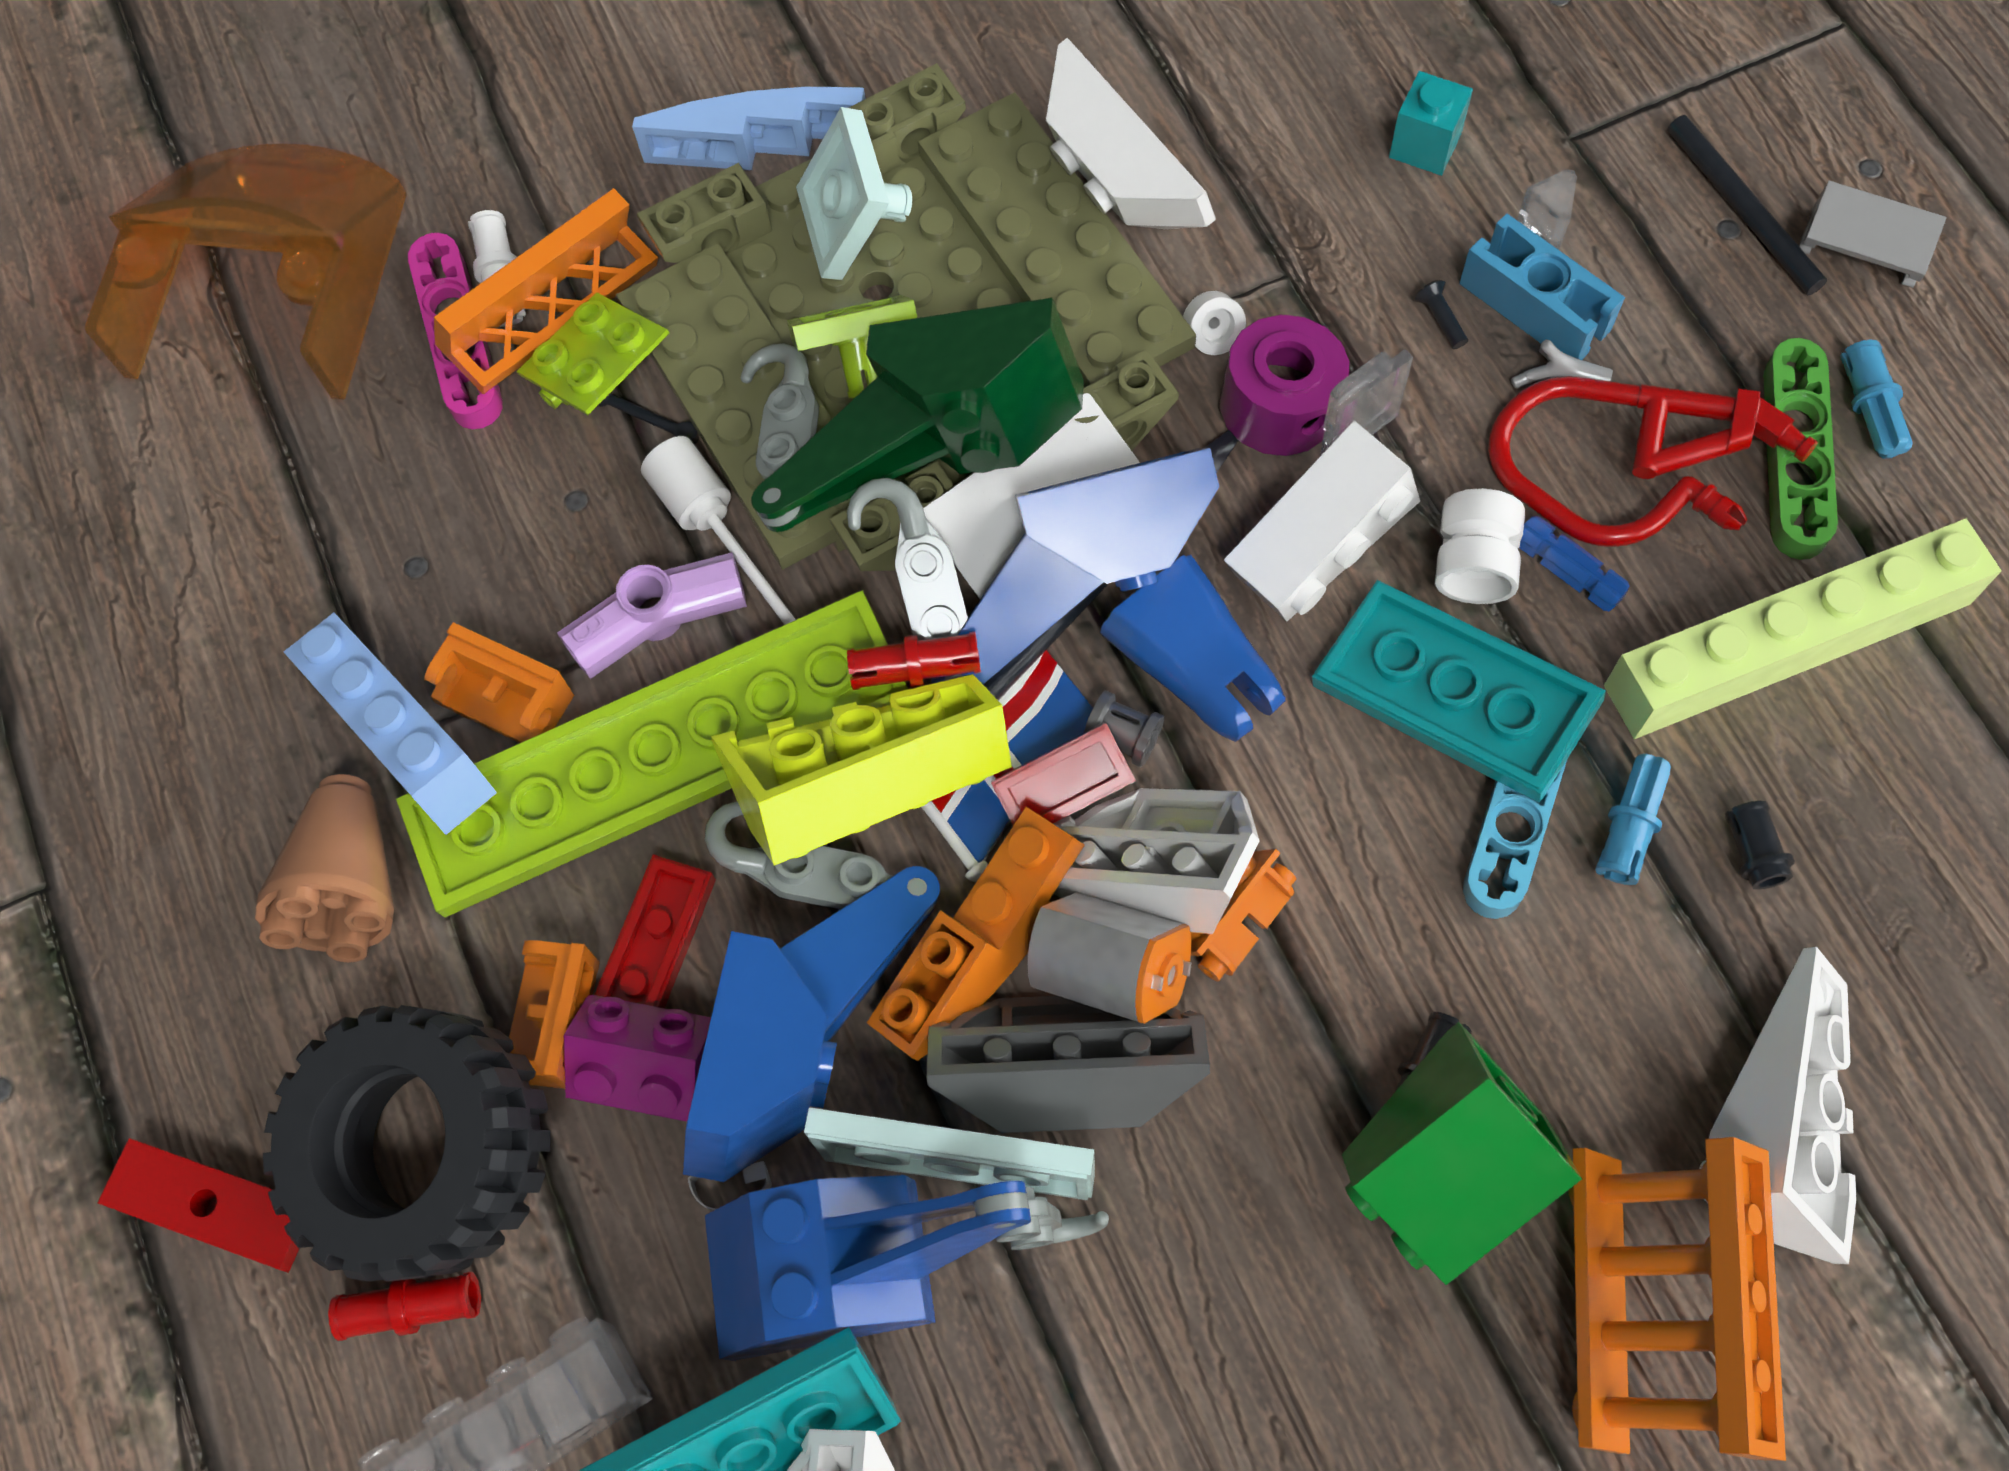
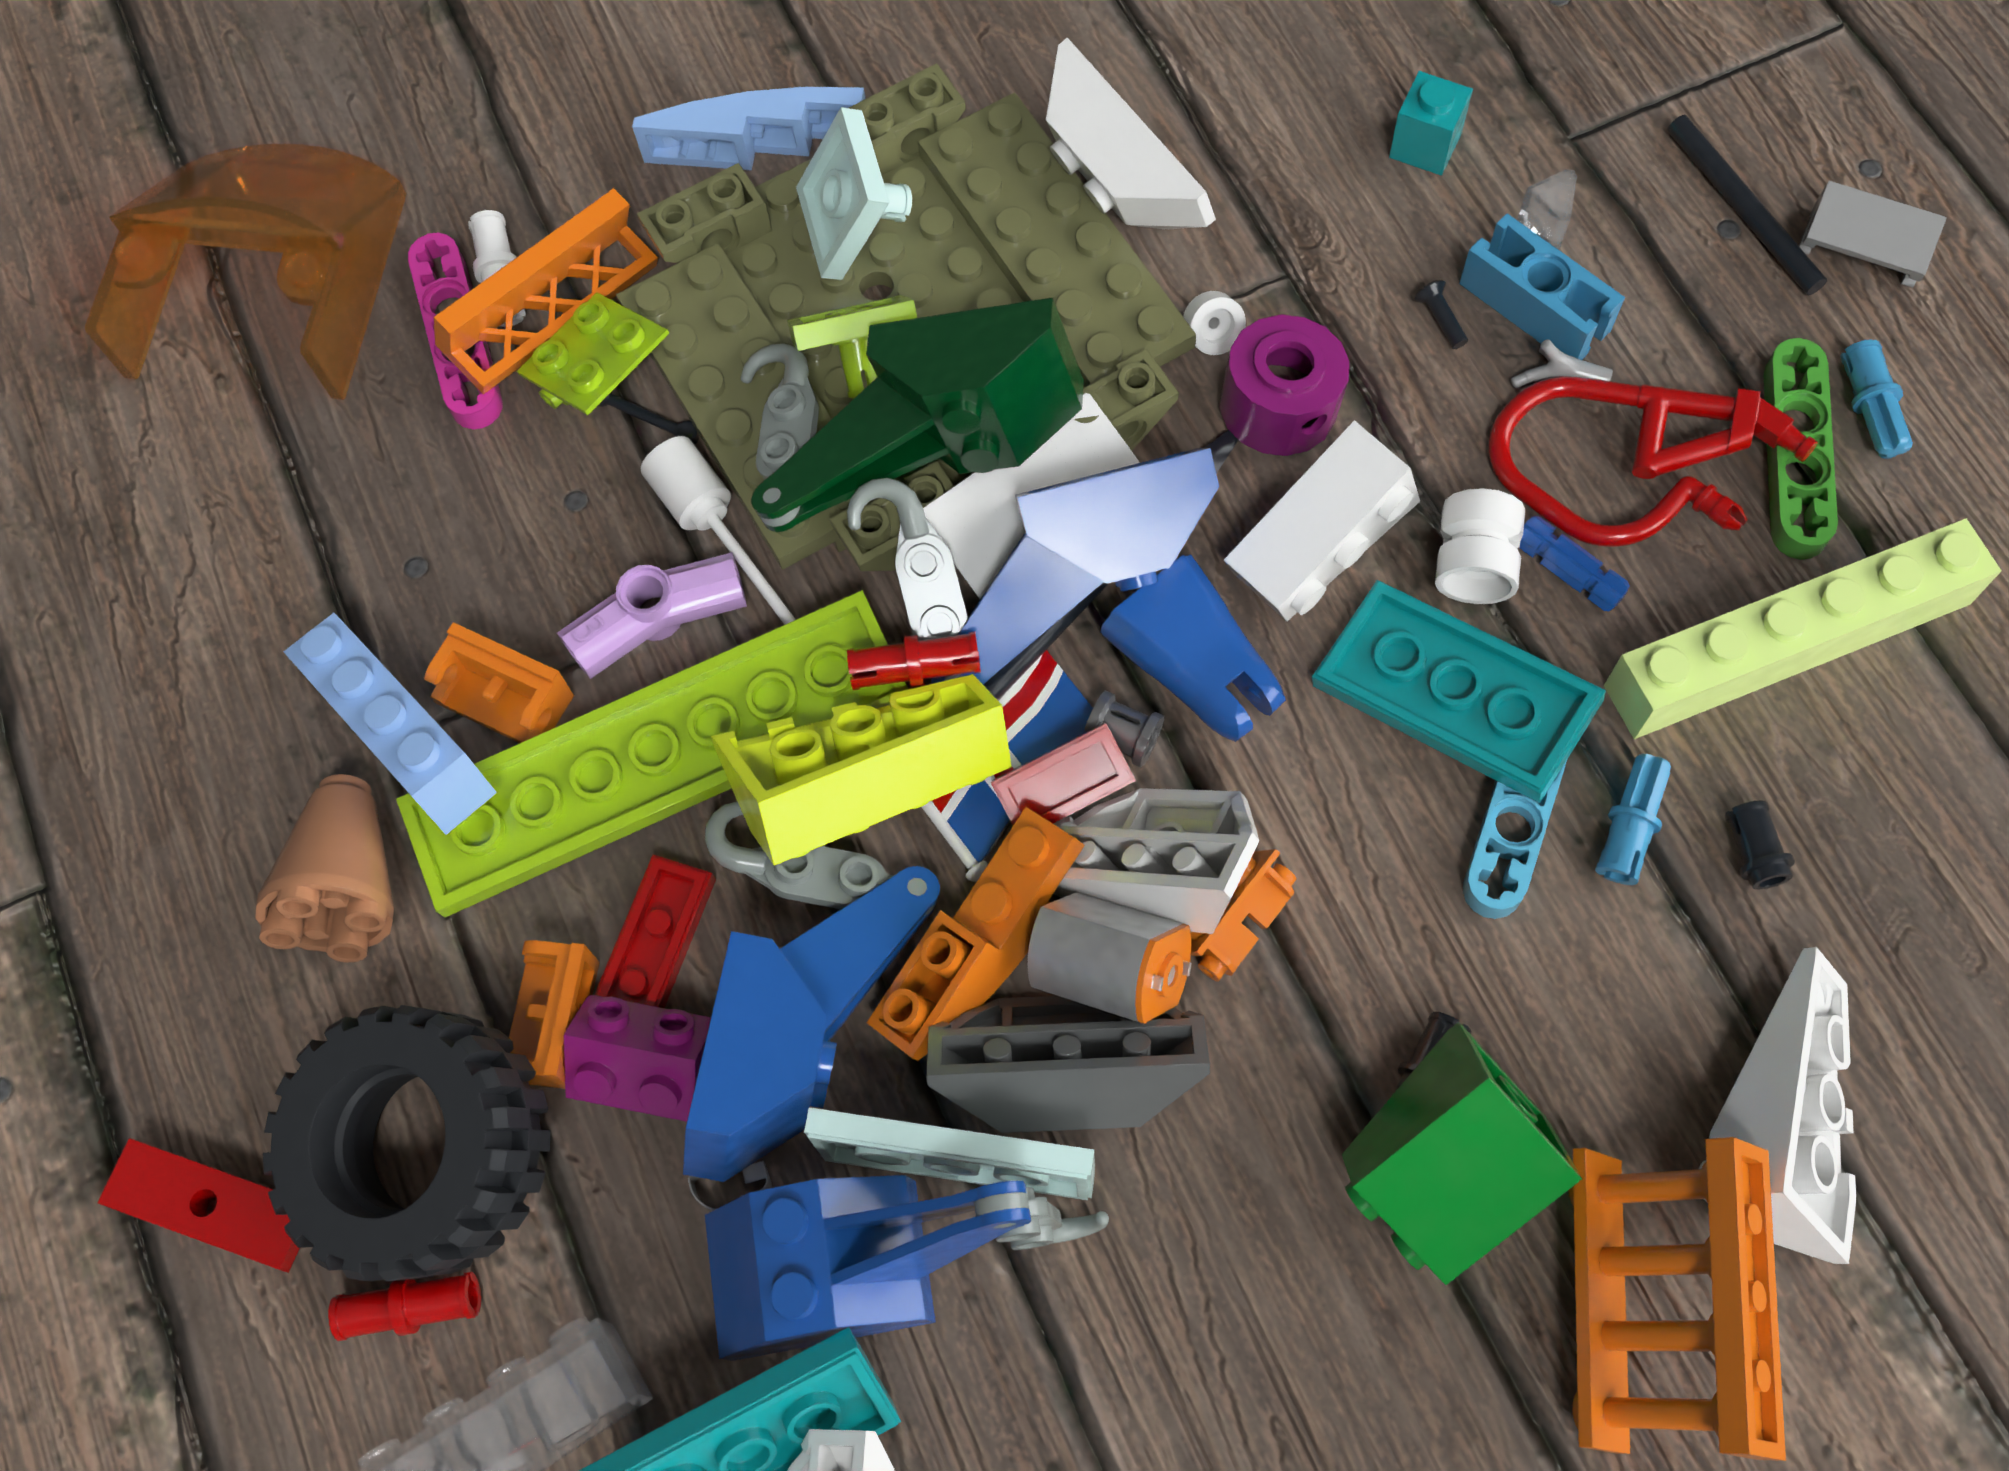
(1368, 396): clear piece -> none

